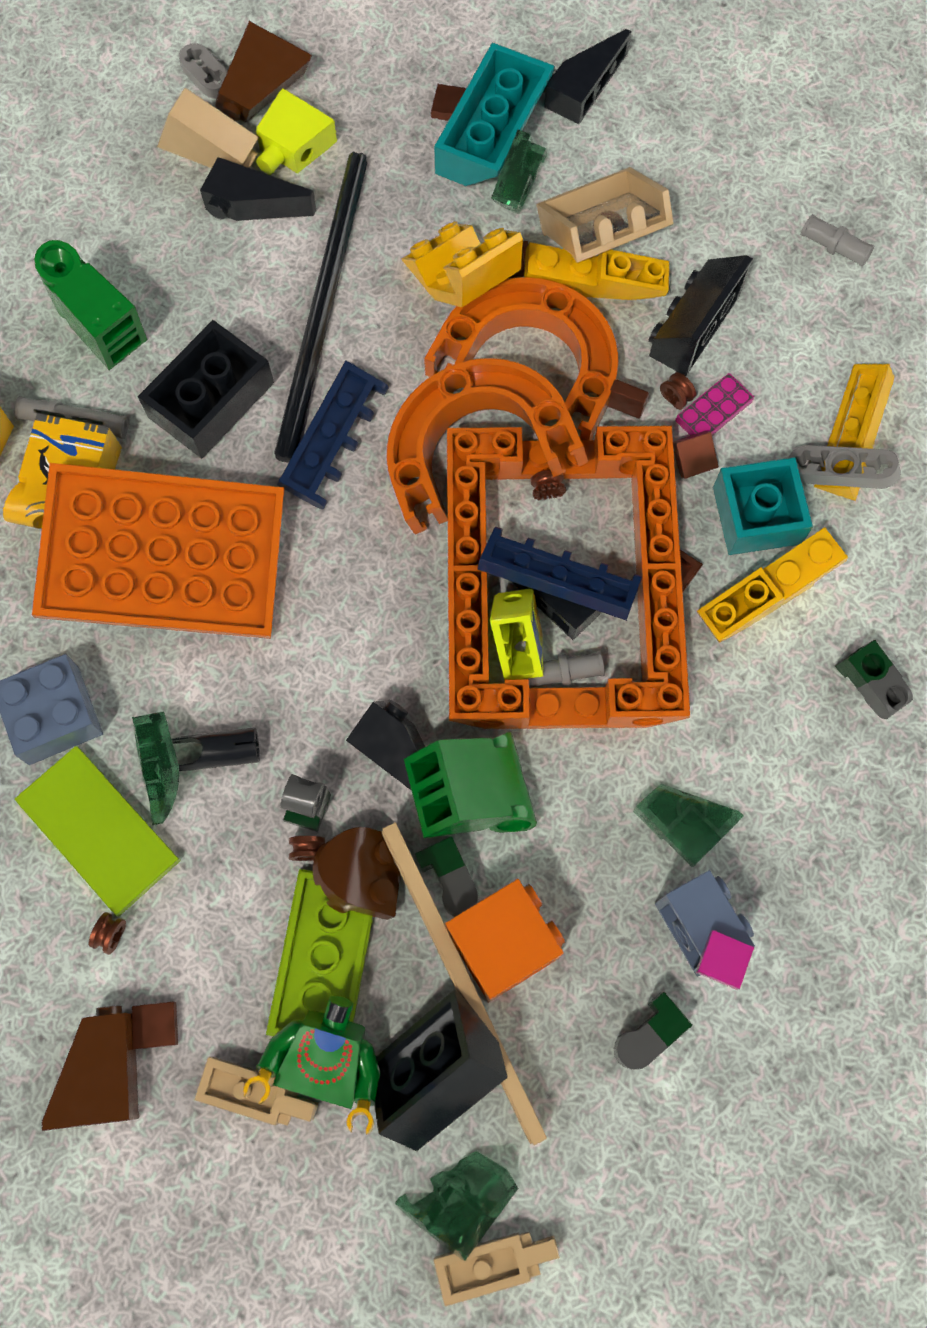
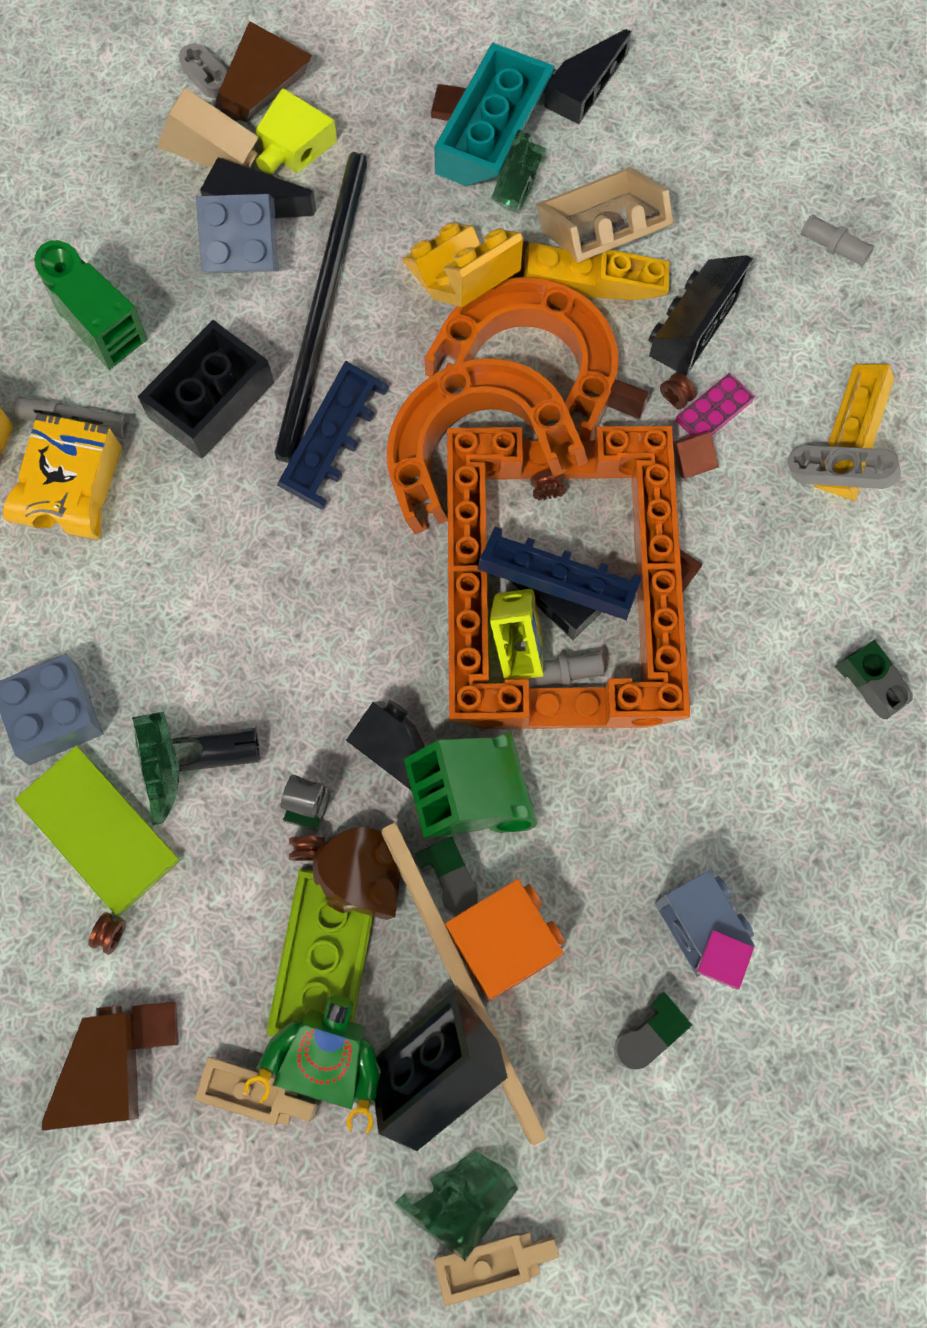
(158, 551): orange plate -> none
(237, 233): none -> sand blue brick
(686, 821): clear green slope -> none
(762, 506): teal brick -> none
(772, 586): yellow slope -> none

